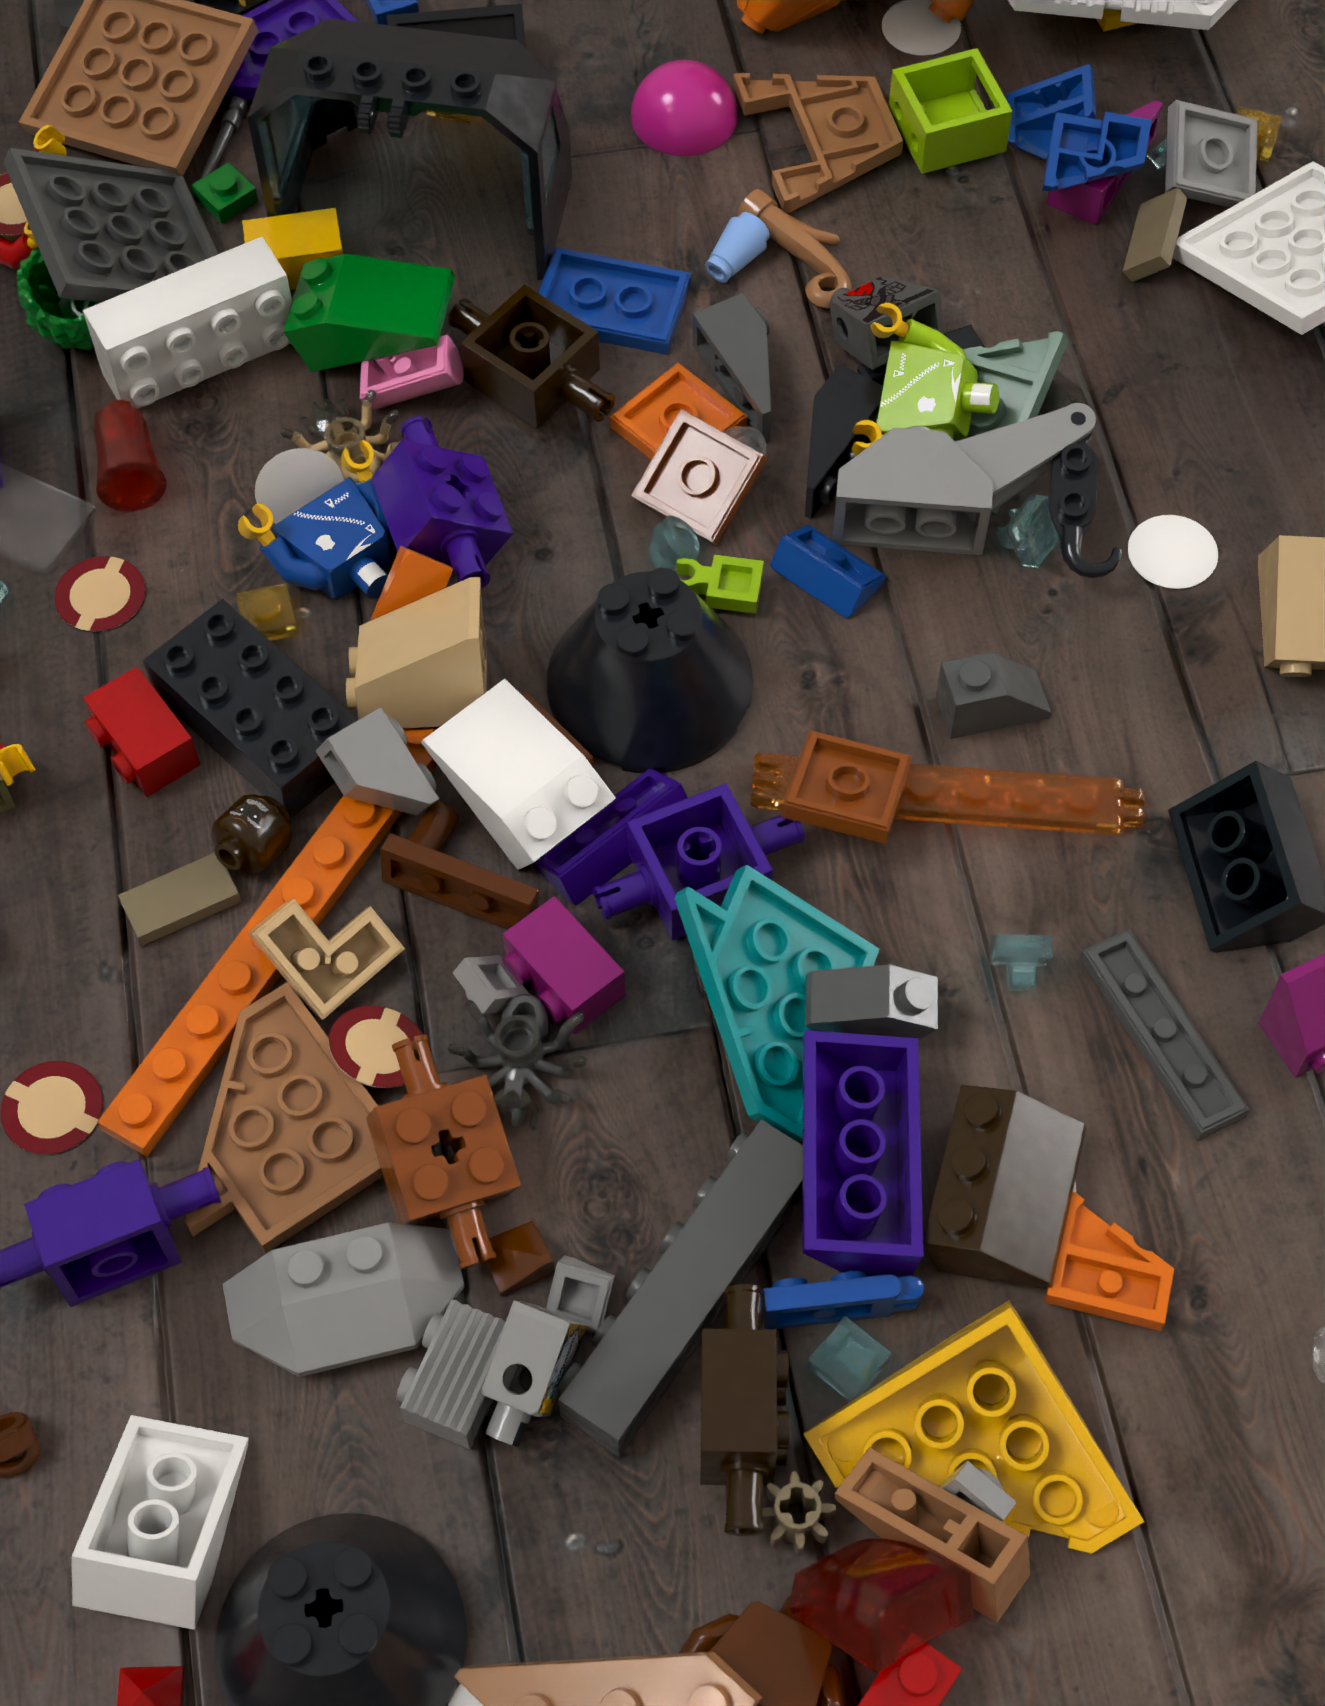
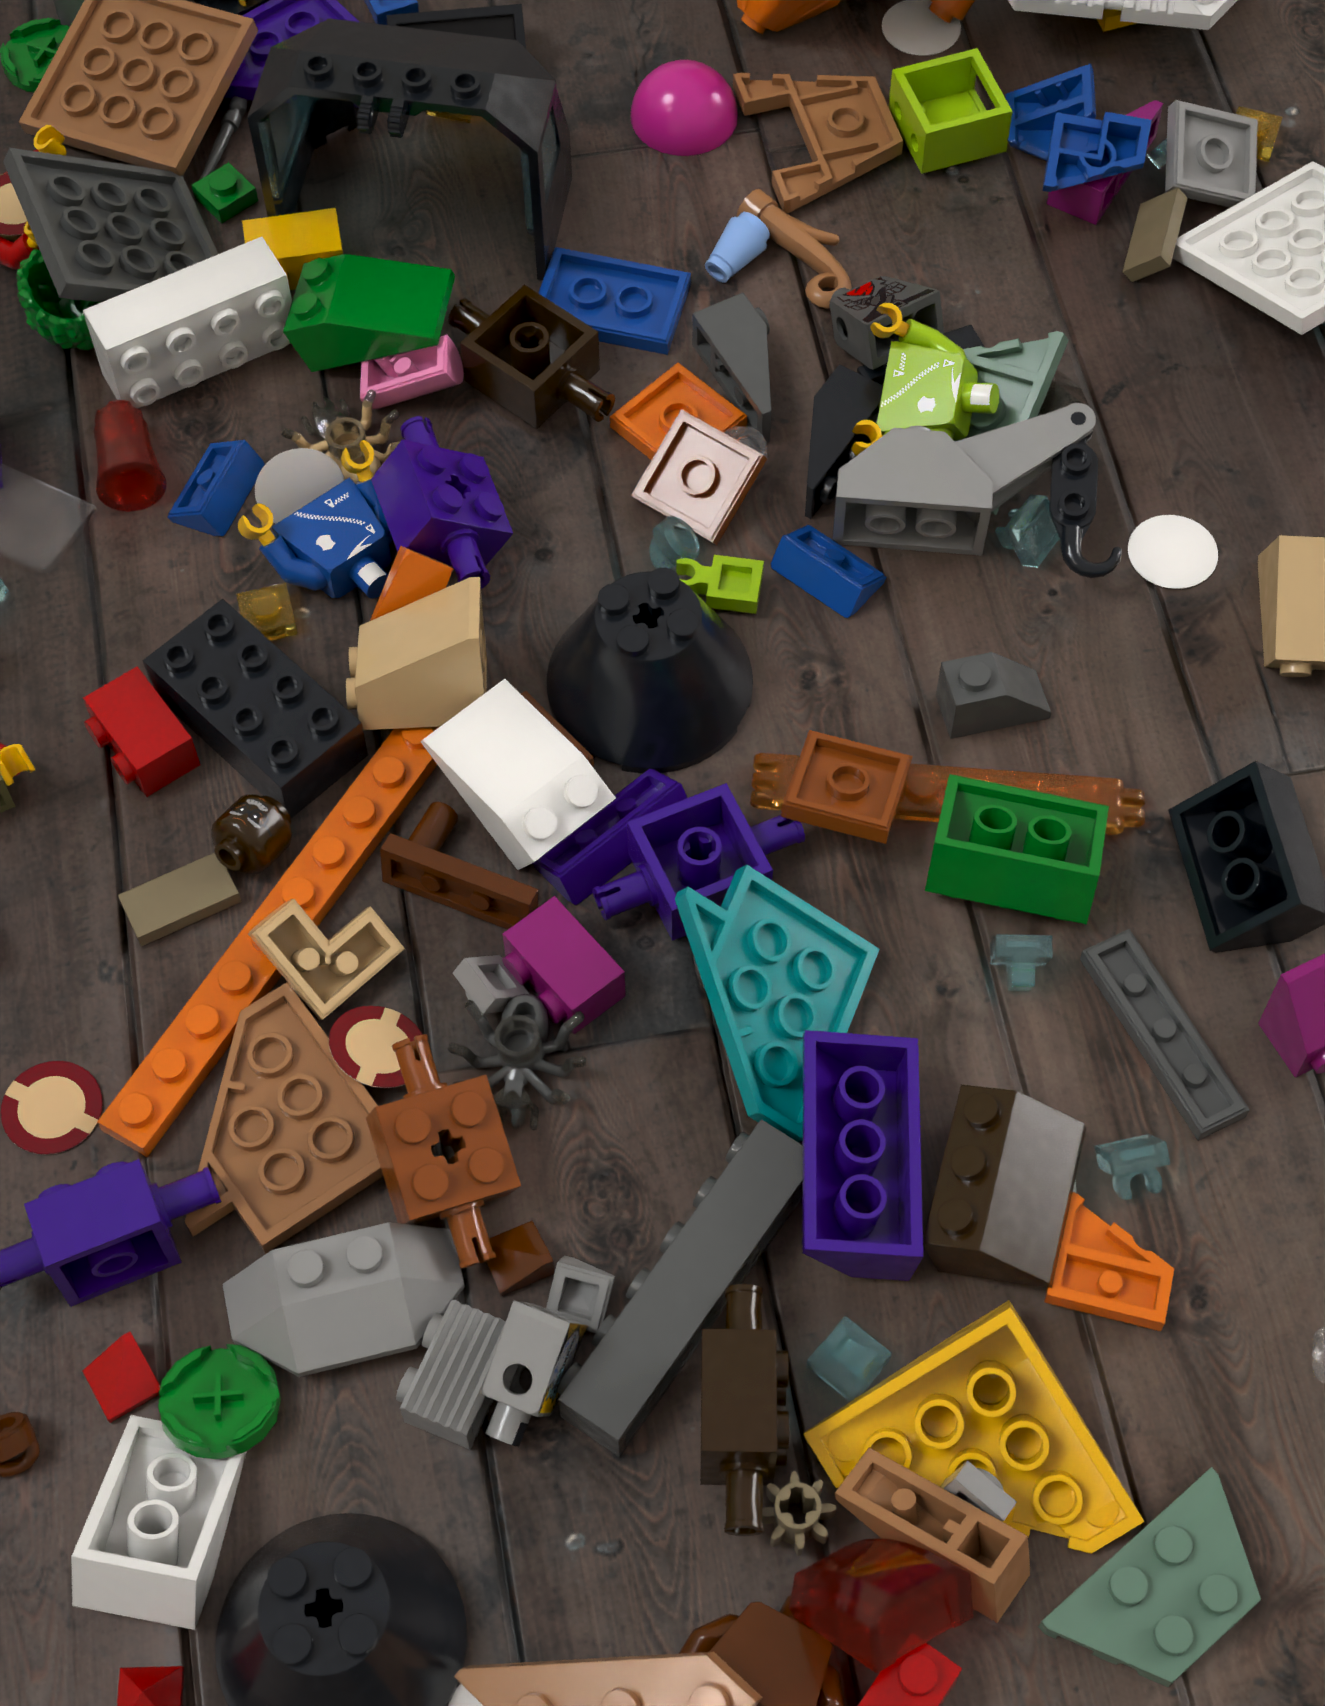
(31, 51): none -> green tile
(99, 593): sticker -> none
(121, 1378): none -> red slope
(217, 488): none -> blue slope
(219, 1401): none -> green tile
(376, 767): light grey slope -> none
(848, 1294): blue hinge -> none
(872, 1001): dark grey slope -> none
(1018, 849): none -> green slope
(1131, 1157): none -> clear light blue tile
(1165, 1590): none -> sand green wing

